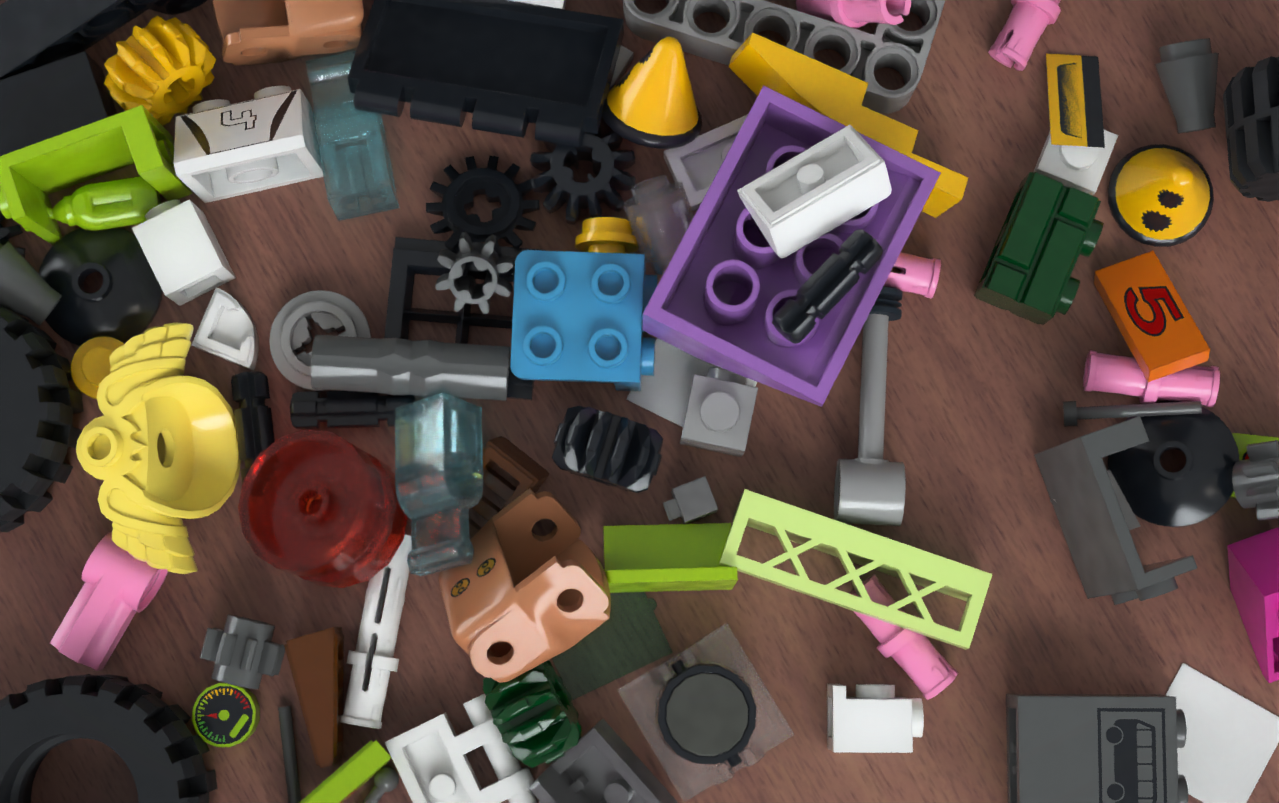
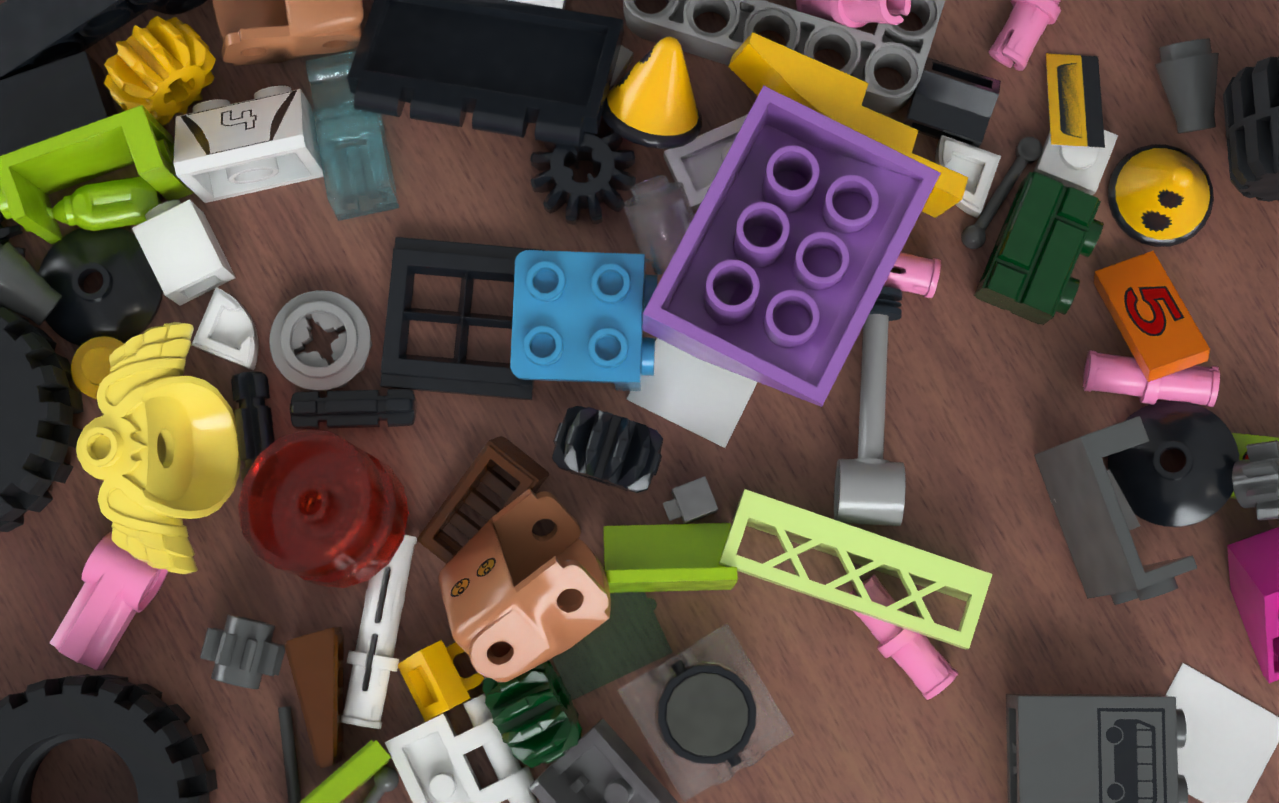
(225, 715): tile -> none
(410, 367): dark grey axle -> none
(435, 679): none -> yellow tile
(438, 478): clear light blue piece -> none
(465, 287): dark grey gear -> none
(497, 188): black gear -> none
(606, 236): yellow plate -> none
(719, 412): light grey brick -> none
(816, 191): white slope -> none
(827, 286): black axle -> none
(872, 720): white brick -> none
(952, 103): none -> black piece
(972, 163): none -> white tile
(1027, 152): none -> dark grey hinge
(1074, 413): dark grey piece -> none

